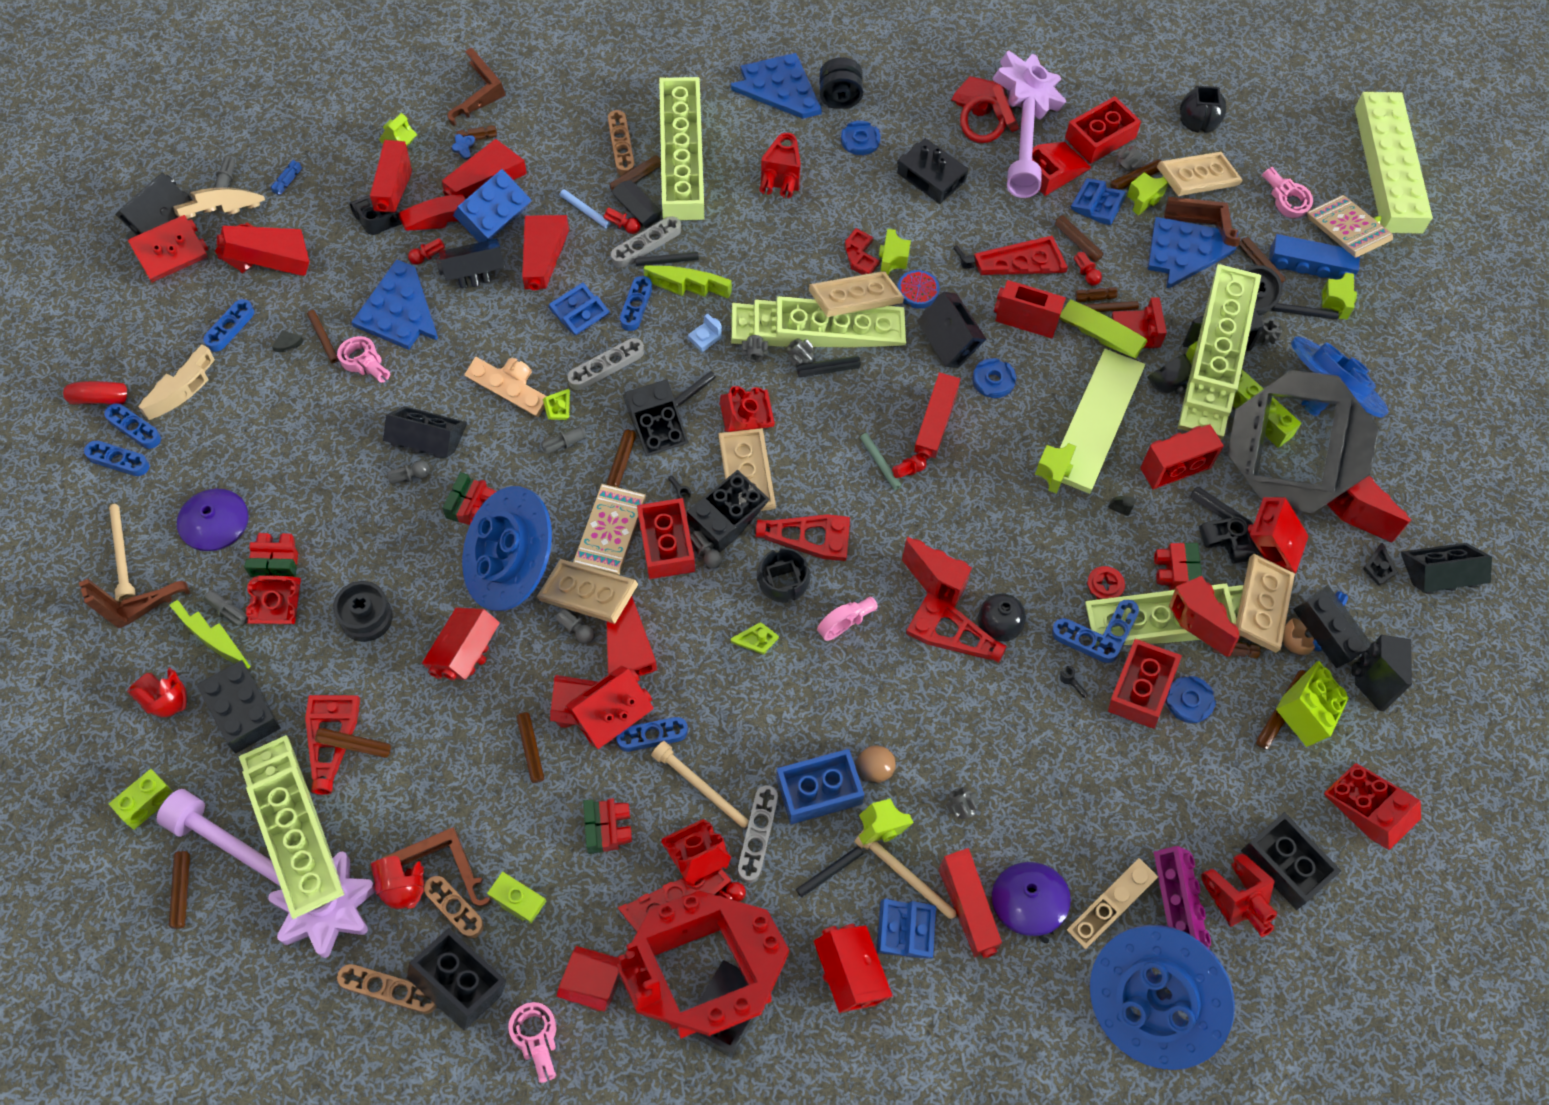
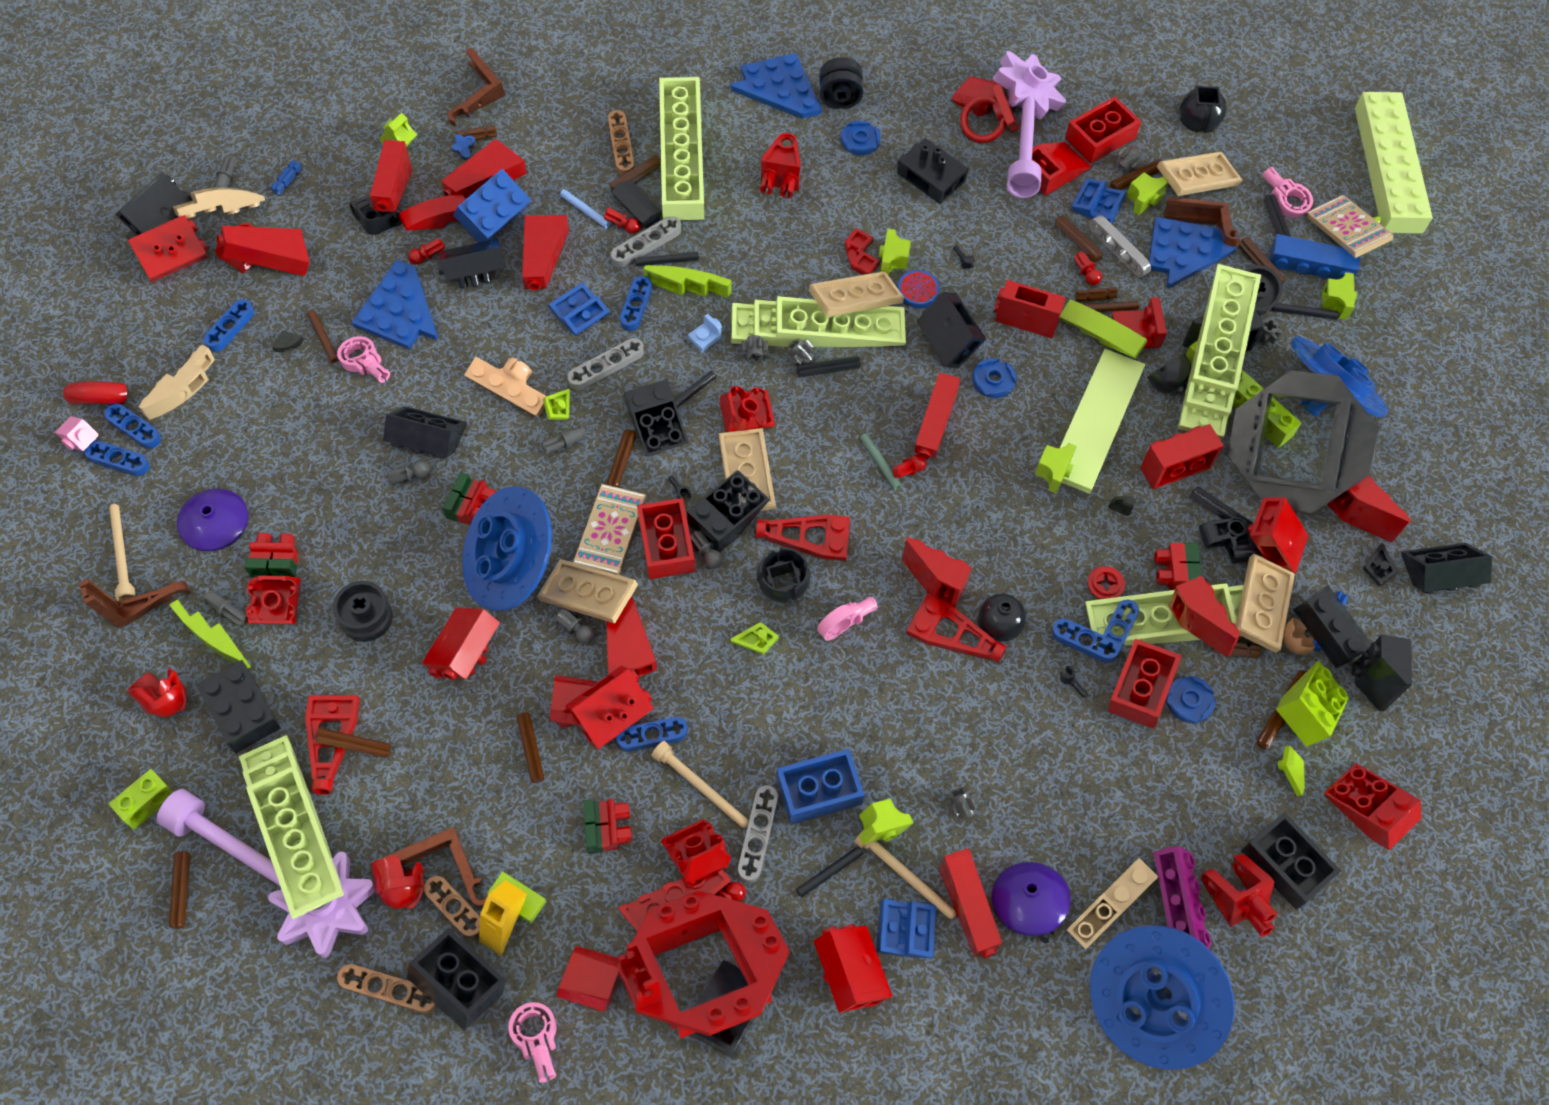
(76, 434): none -> bright pink brick
(500, 916): none -> yellow slope
(875, 764): medium nougat hair -> none
(1027, 257): red wing -> none
(1119, 246): none -> light grey beam
(1276, 215): none -> black axle
(1294, 769): none -> lime piece

